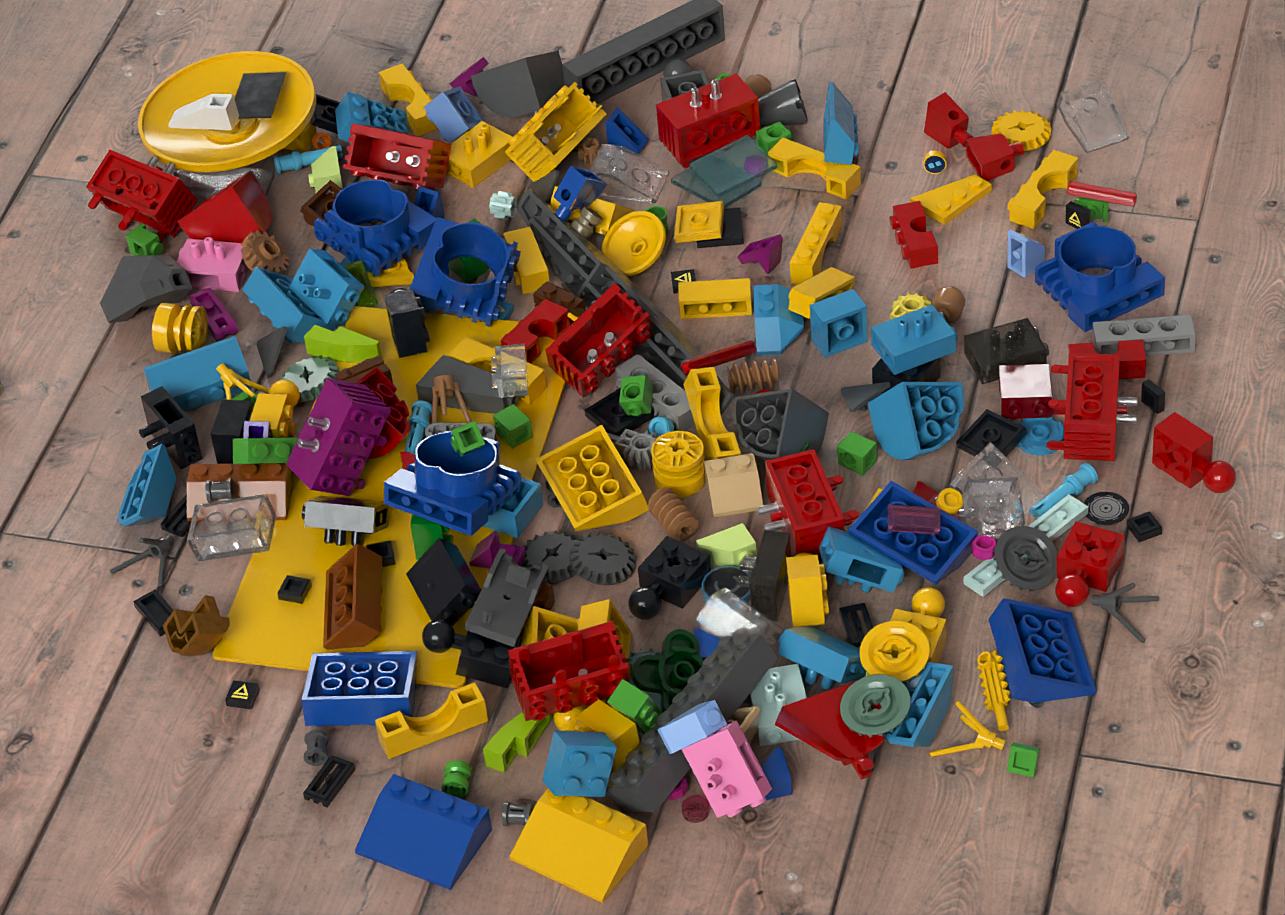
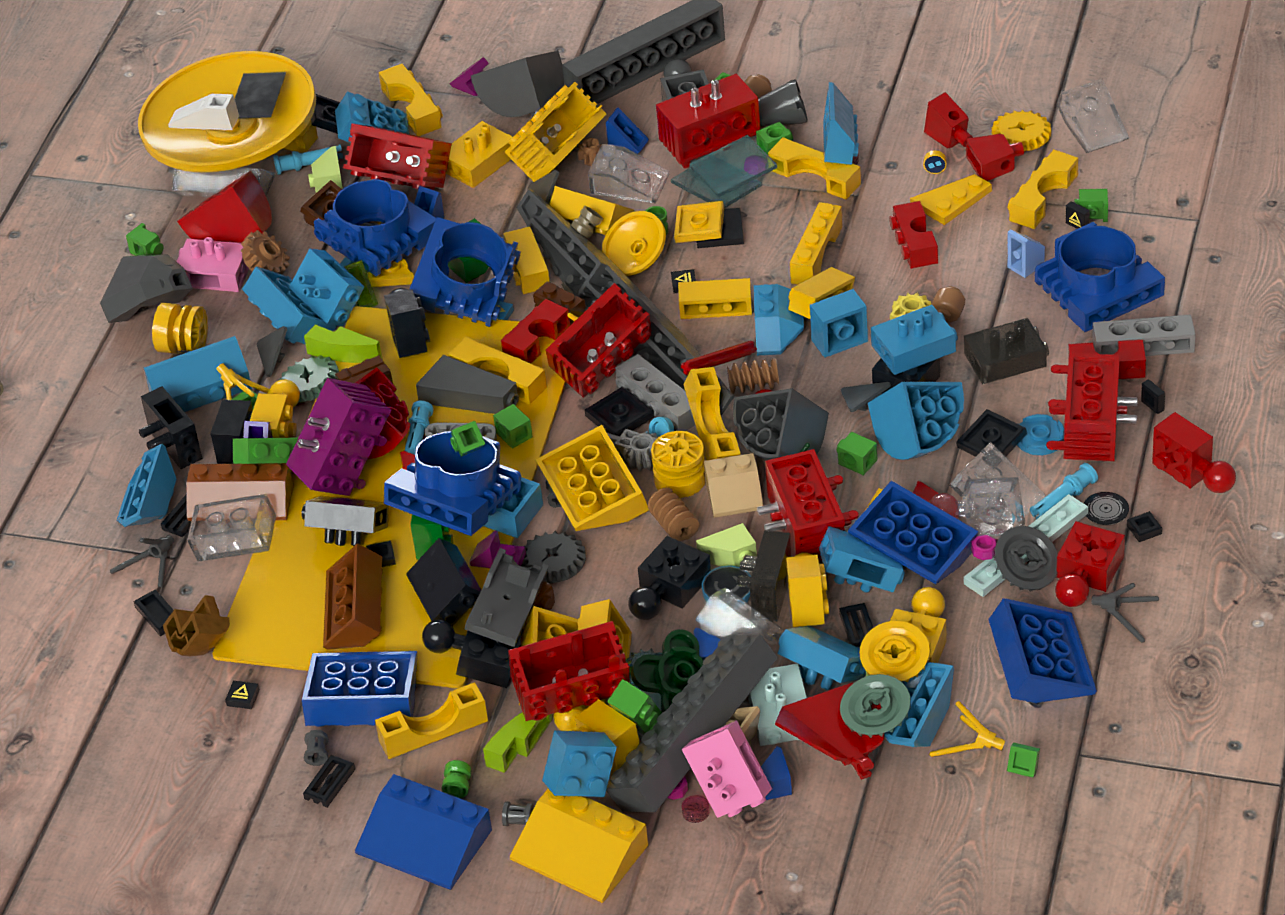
(141, 193): red piece -> none
(216, 314): magenta plate -> none
(220, 490): dark grey bush -> none
(294, 589): black tile -> none
(318, 145): orange hinge -> none
(444, 388): medium nougat plant -> none
(452, 114): medium blue slope -> none
(503, 205): light aqua gear -> none
(511, 370): clear brick -> none
(577, 190): blue torso -> none
(589, 565): dark grey gear -> none
(636, 395): bright green brick -> none
(692, 726): light blue slope -> none
(764, 251): magenta slope -> none
(913, 519): clear pink tile -> none
(950, 501): yellow tile -> none
(994, 686): yellow piece -> none
(1025, 391): panel -> none
(1102, 194): red axle -> none

